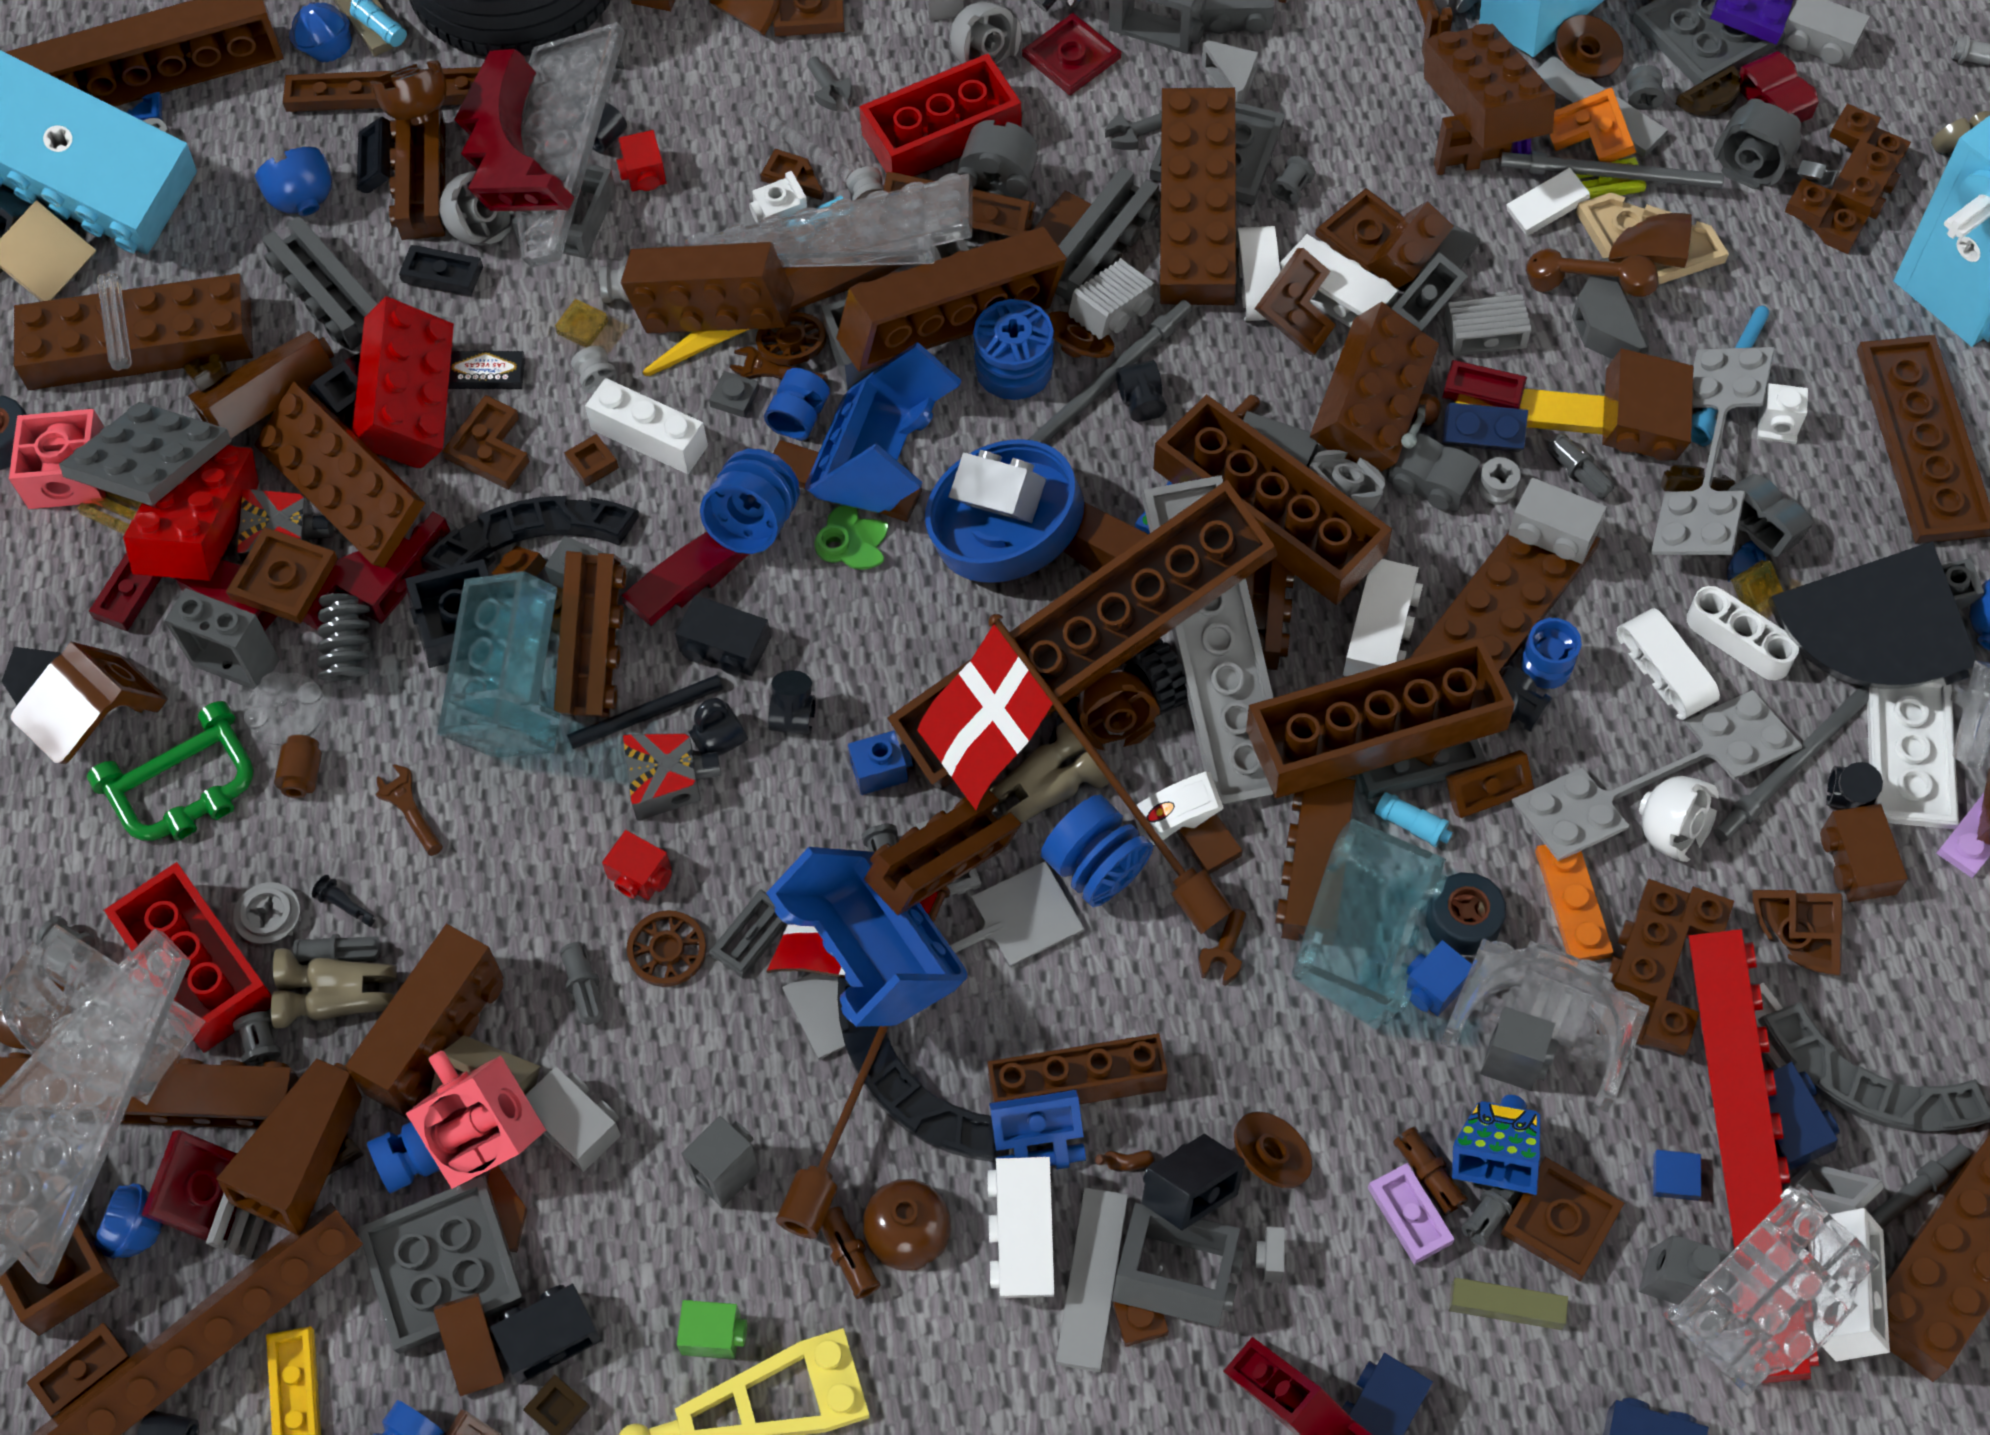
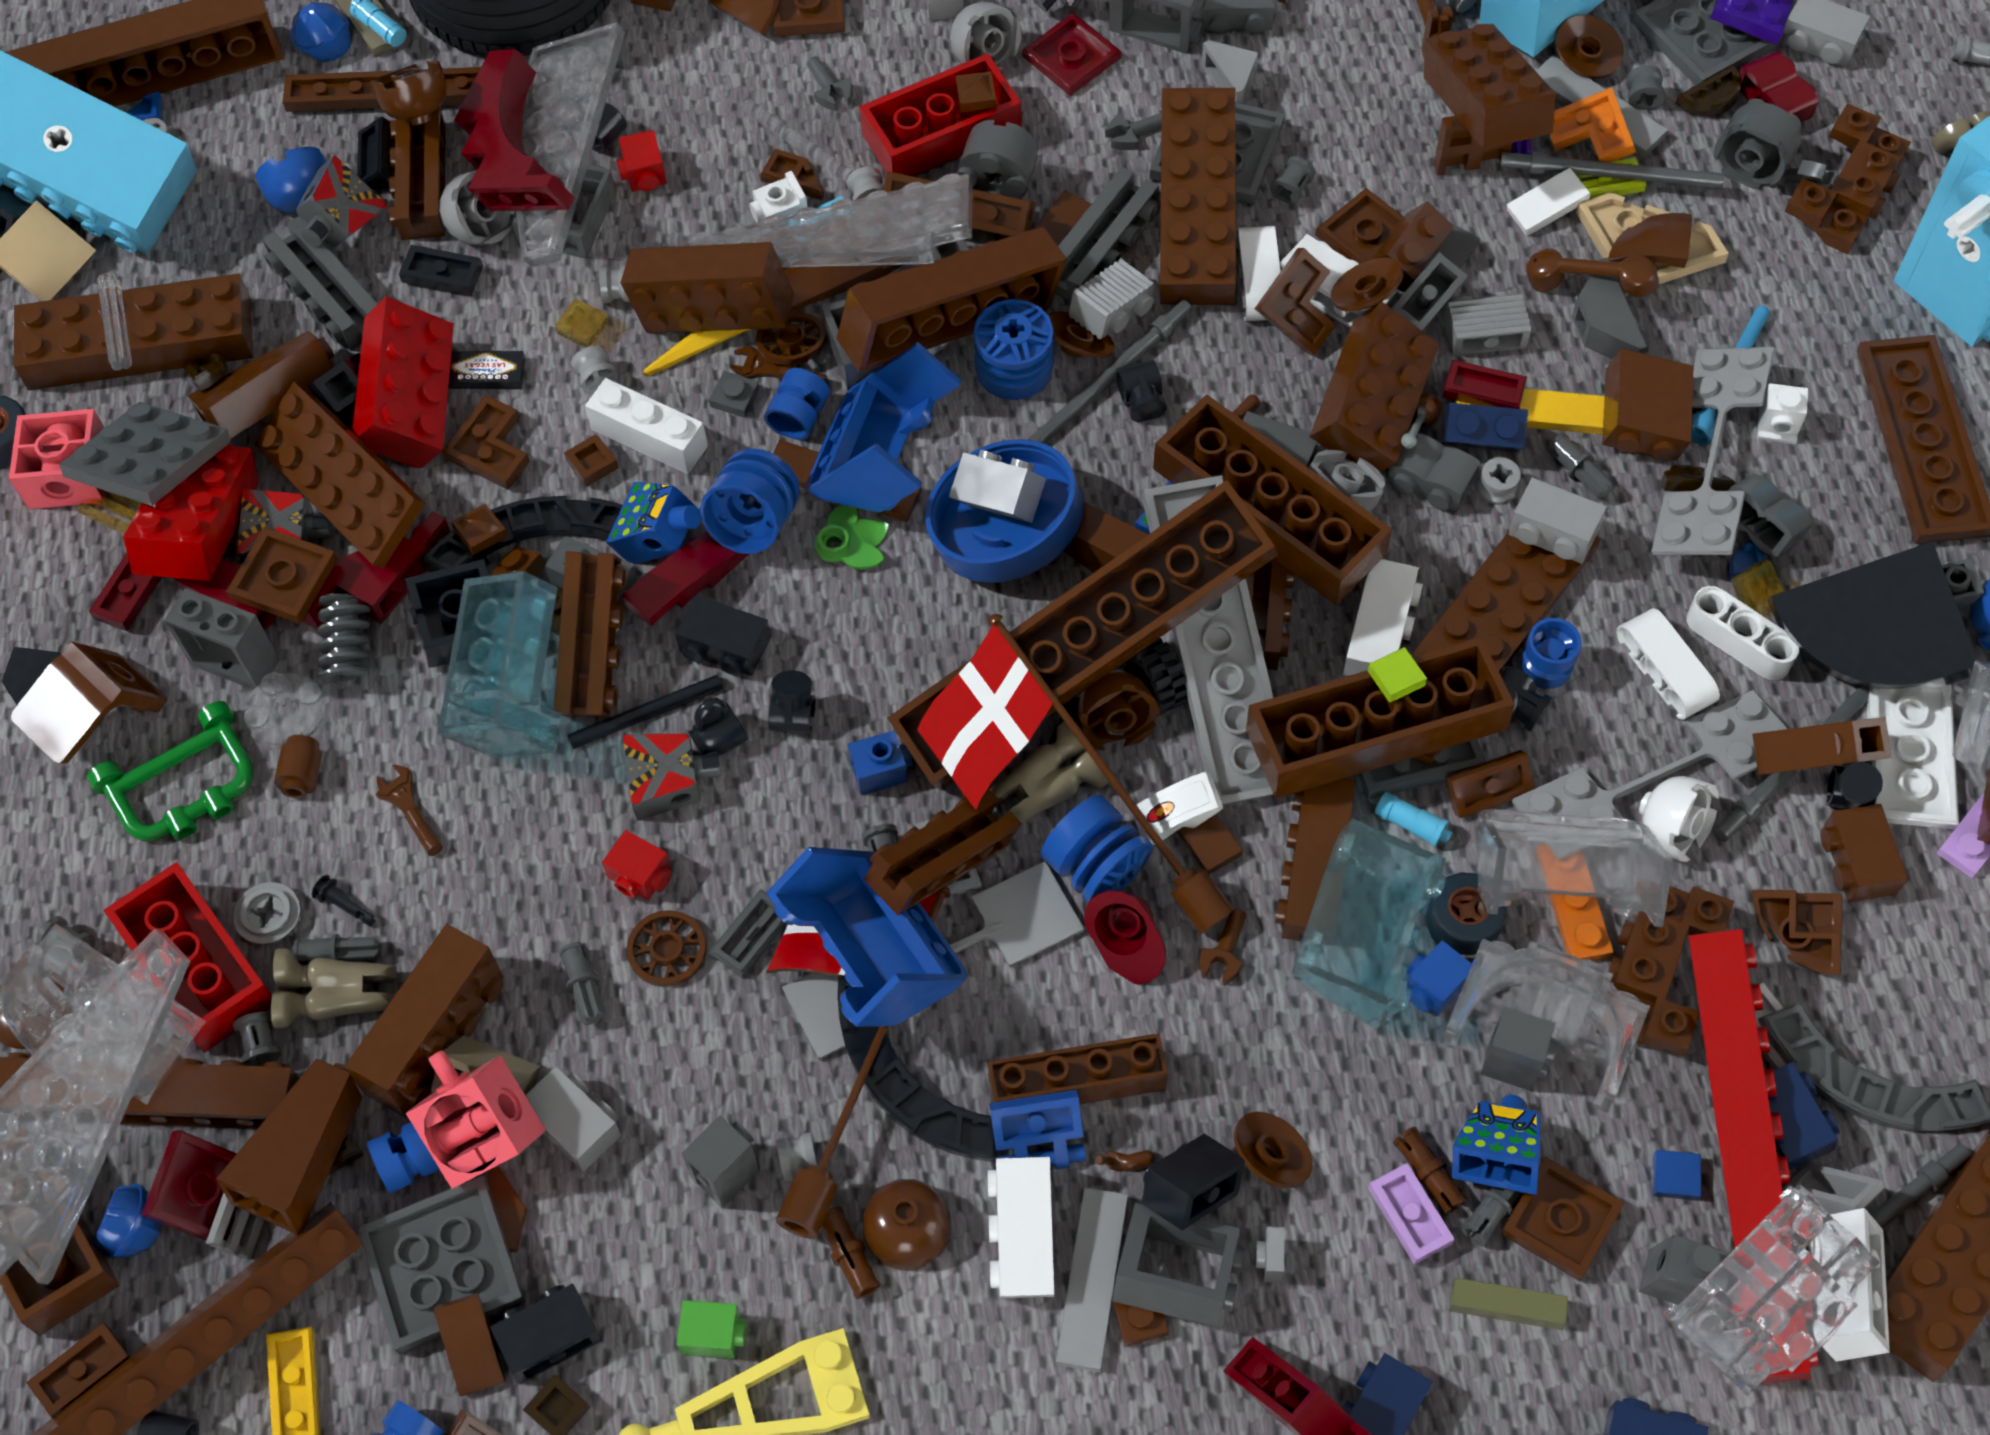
(336, 204): none -> dark grey torso
(479, 529): none -> reddish brown tile
(652, 522): none -> blue torso
(796, 1155): none -> light grey wheel
(976, 91): none -> reddish brown tile
(1126, 935): none -> dark red piece
(1366, 284): none -> reddish brown dish
(1397, 674): none -> lime tile
(1572, 857): none -> clear windscreen
(1821, 745): none -> reddish brown slope

